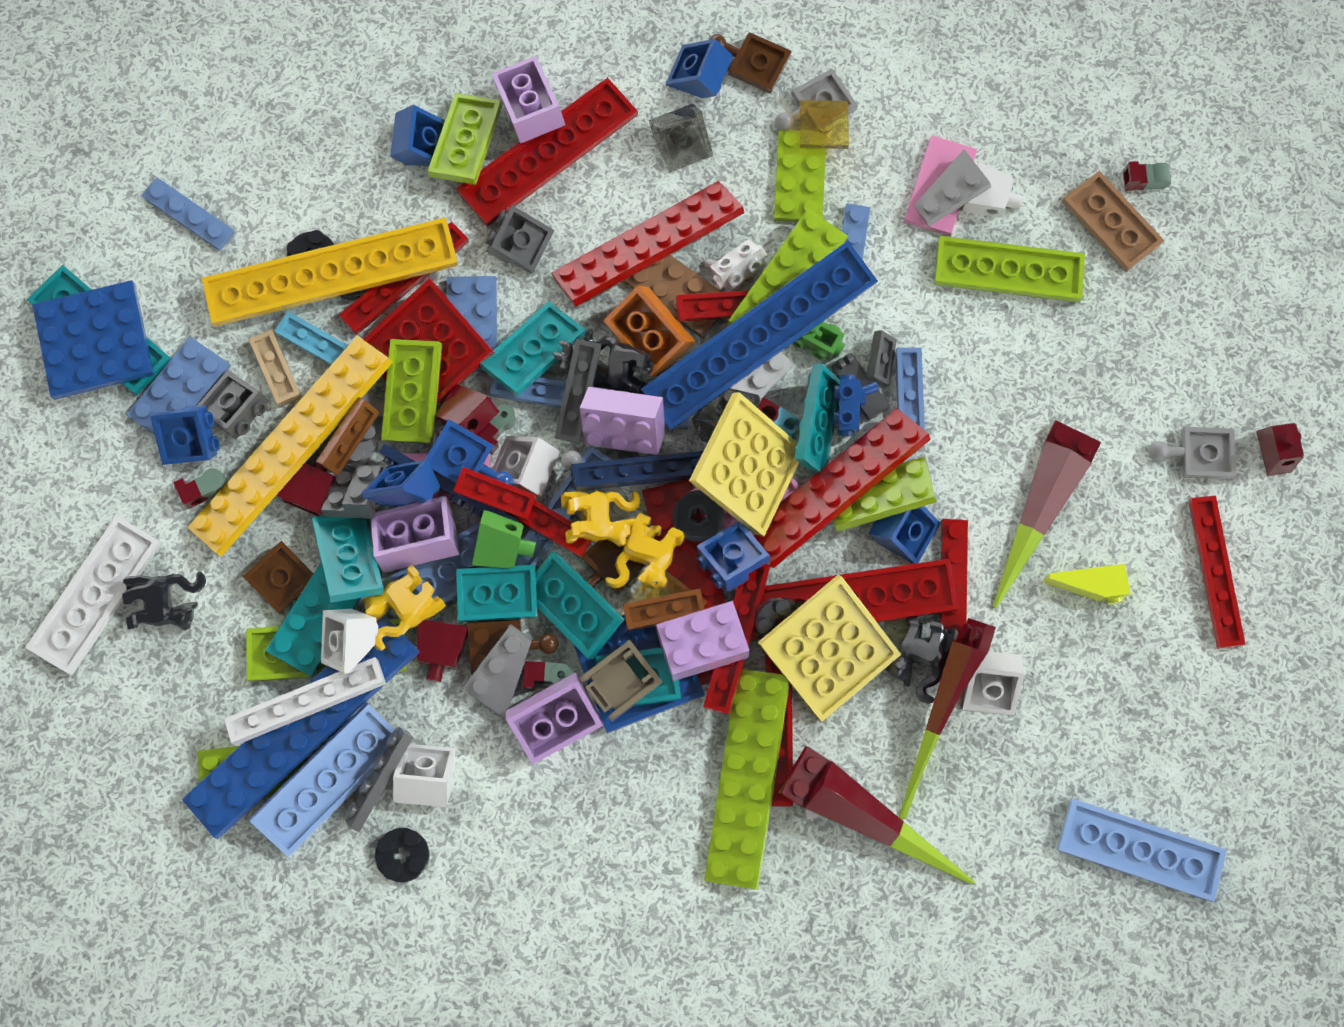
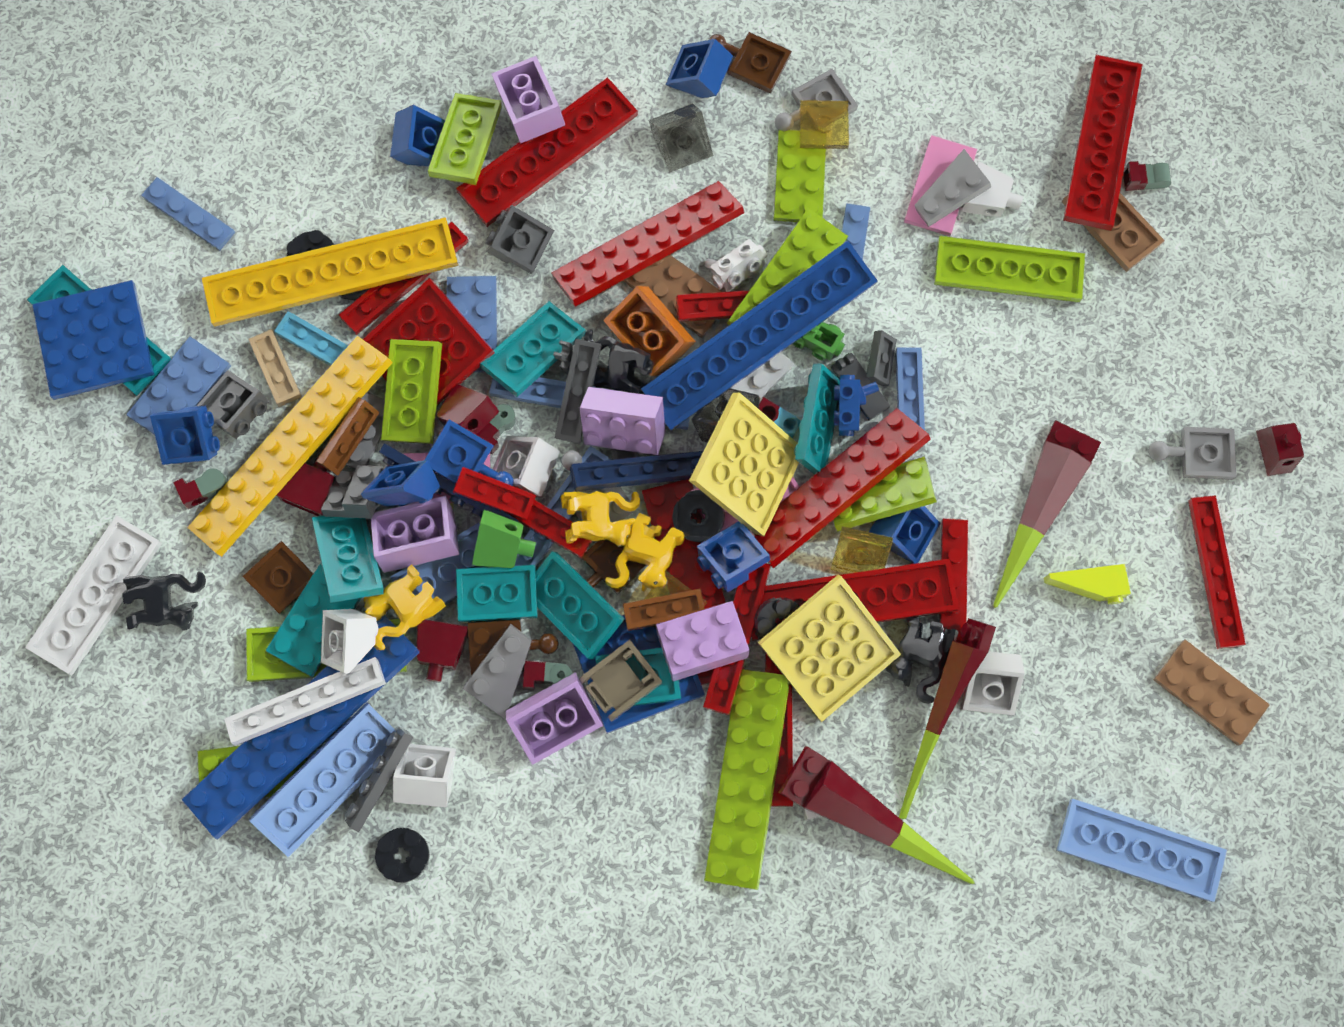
(860, 551): none -> clear yellow tile
(1103, 143): none -> red plate
(1211, 692): none -> medium nougat plate

